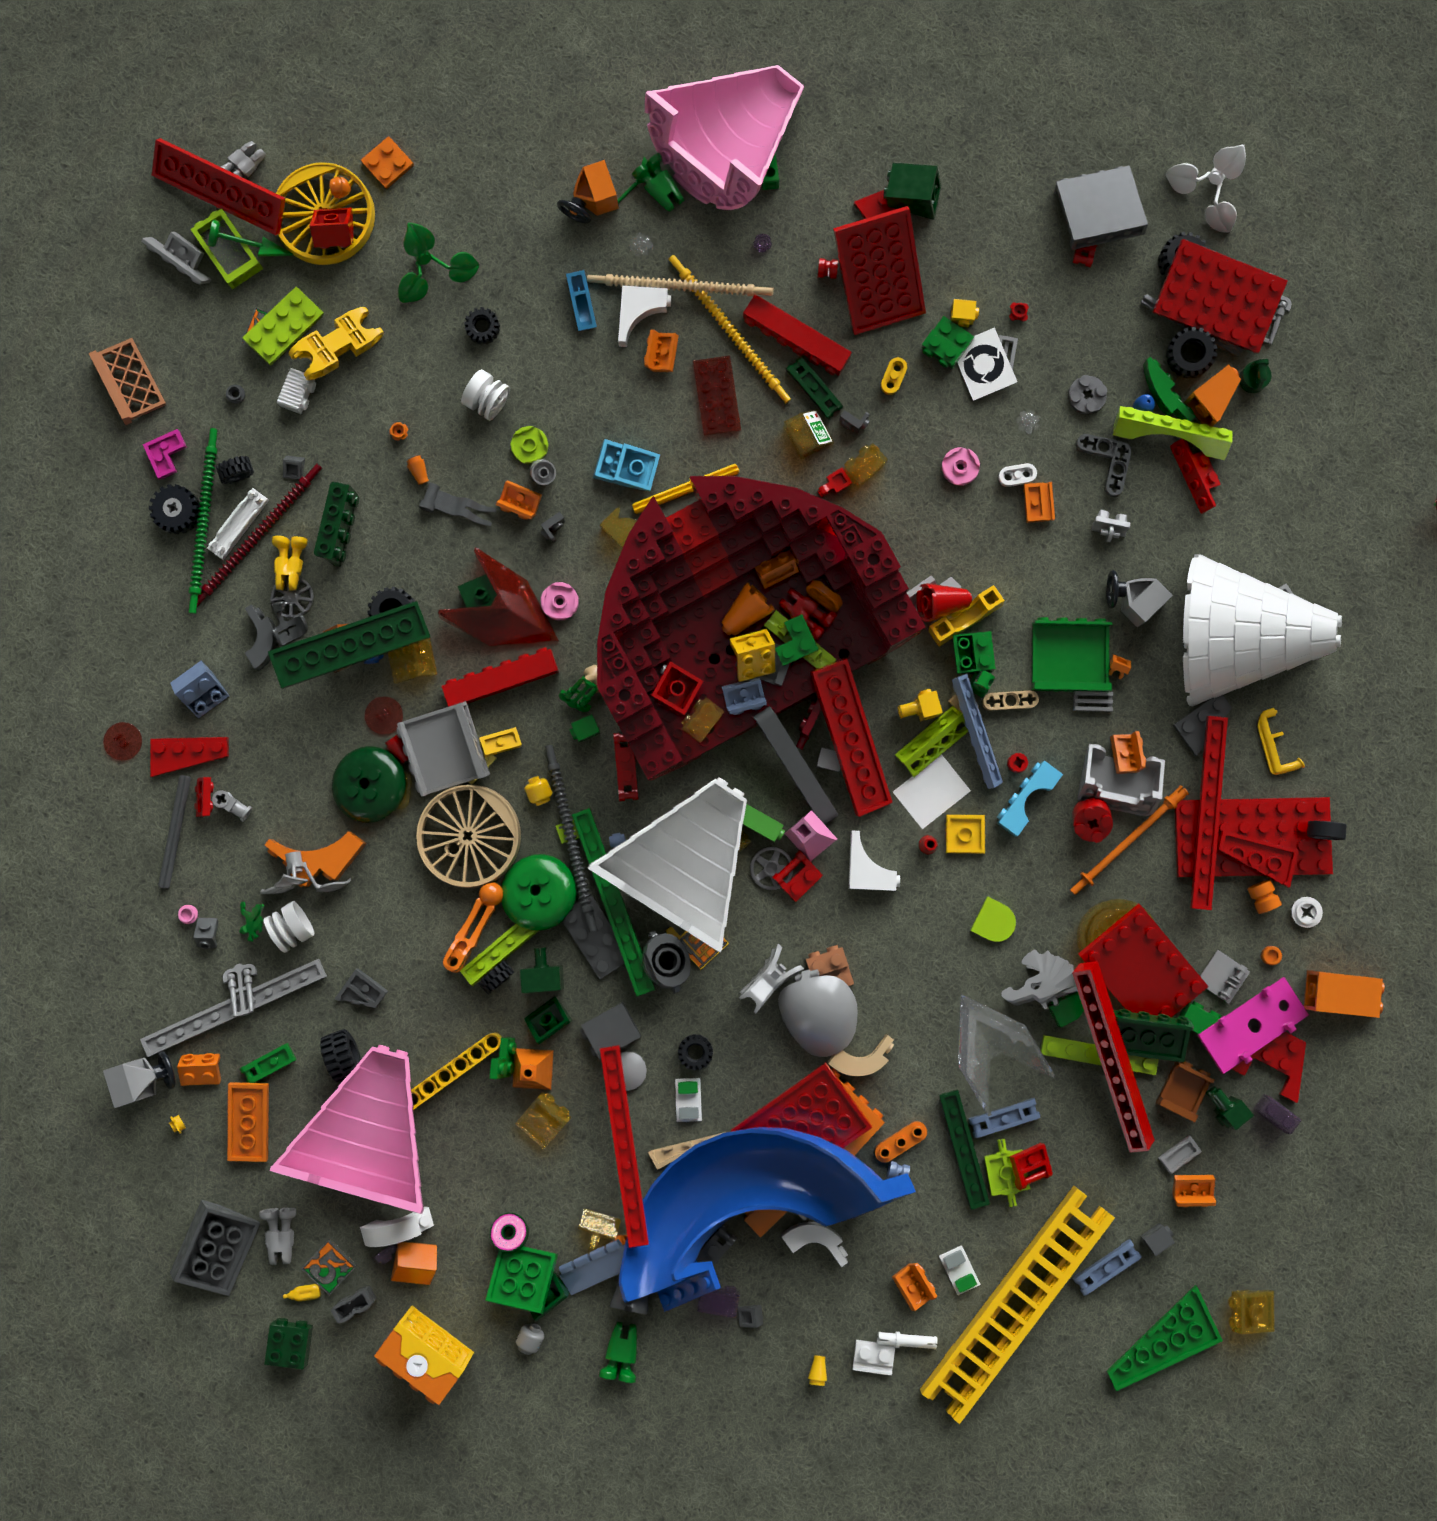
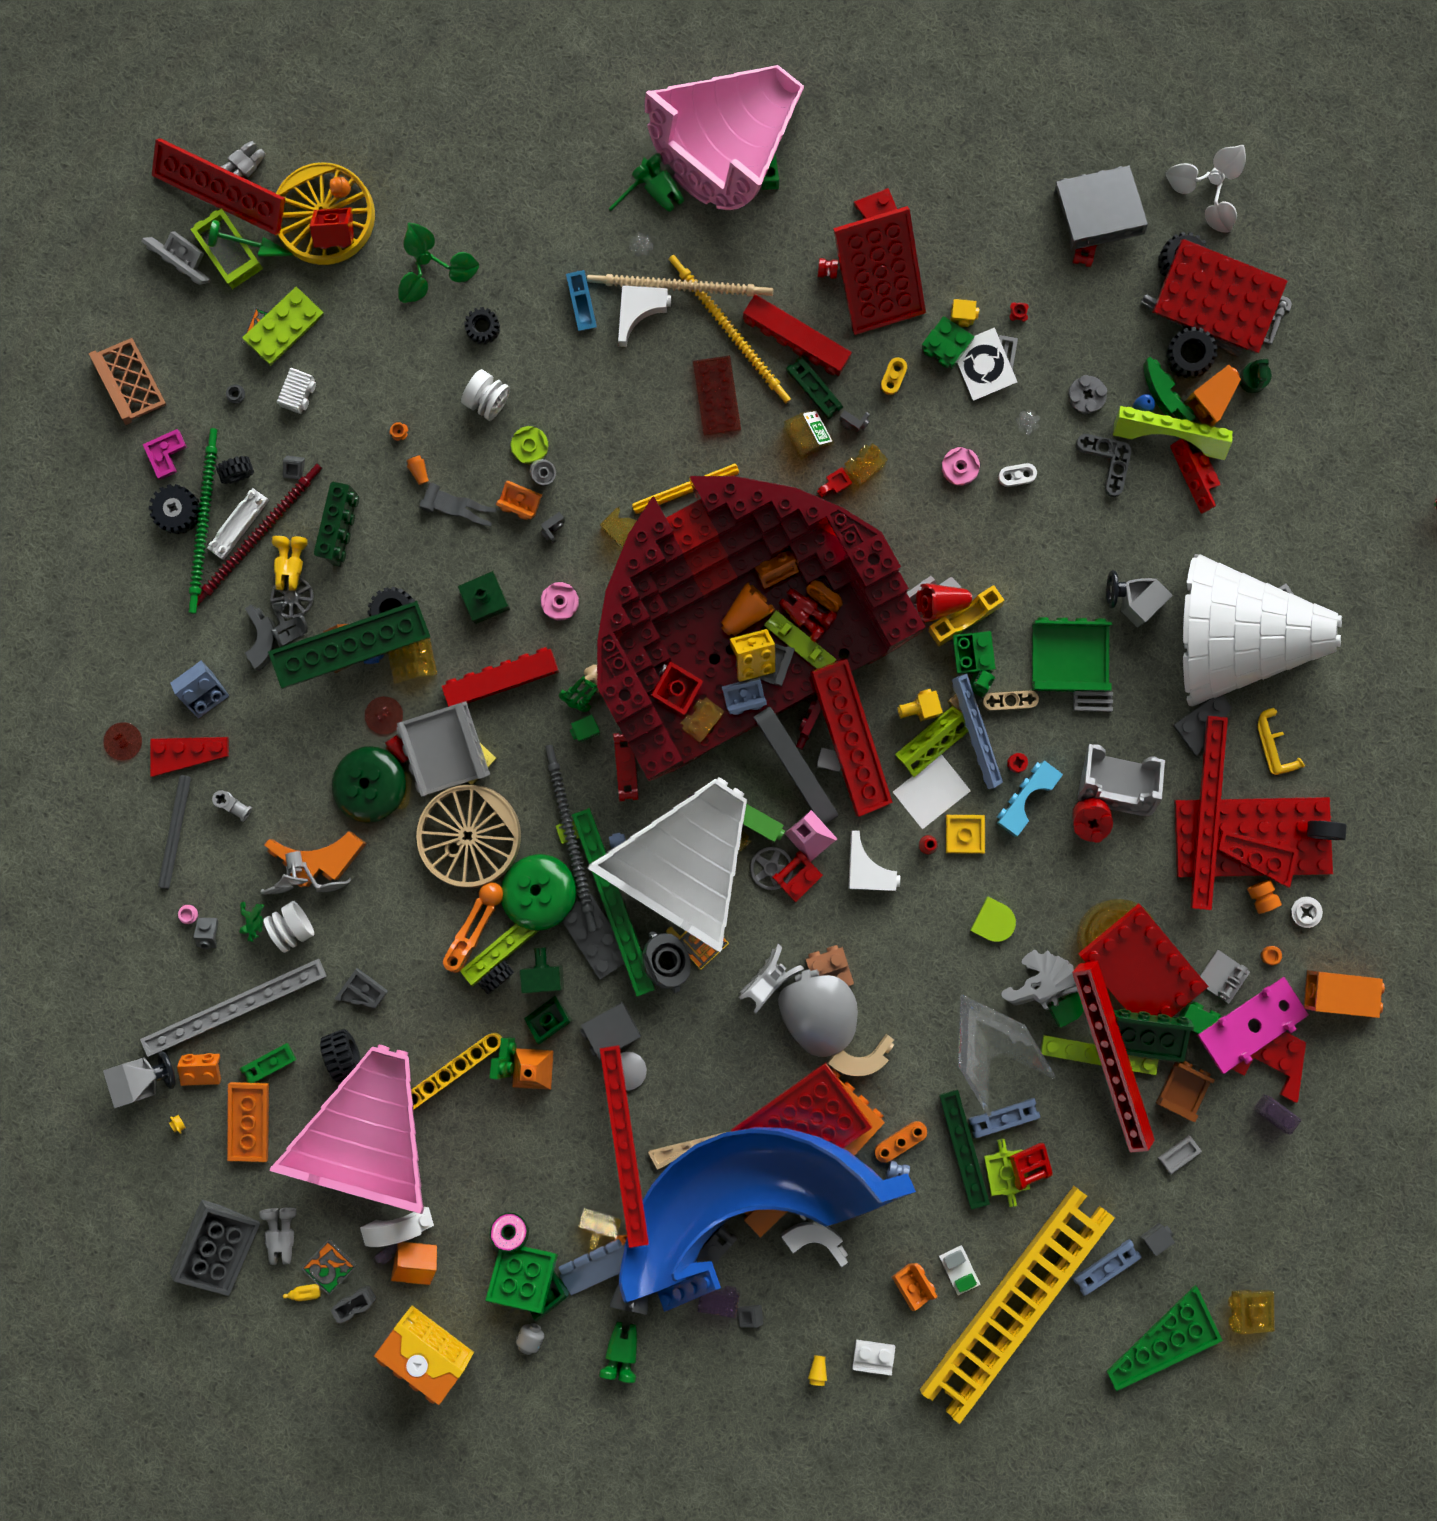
(203, 804): red plate -> none
(229, 976): light grey piece -> none
(288, 1344): dark green brick -> none
(326, 349): yellow piece -> none
(387, 162): orange plate -> none
(500, 742): yellow plate -> none
(511, 618): clear red windscreen -> none
(538, 791): yellow head -> none
(543, 1119): clear yellow plate -> none
(592, 191): orange piece -> none
(626, 465): medium azure slope -> none
(661, 351): orange bracket -> none
(688, 1099): piece -> none
(695, 1040): black tyre -> none
(762, 238): clear purple plate -> none
(801, 643): green plate -> none
(897, 1340): white pin -> none
(914, 187): dark green slope -> none
(1039, 502): orange plate -> none
(1110, 527): light grey hips -> none
(1119, 664): orange tile -> none
(1128, 753): orange bracket -> none
(1170, 802): orange bar -> none
(1194, 1190): orange bracket -> none
(1230, 1111): dark green brick -> none

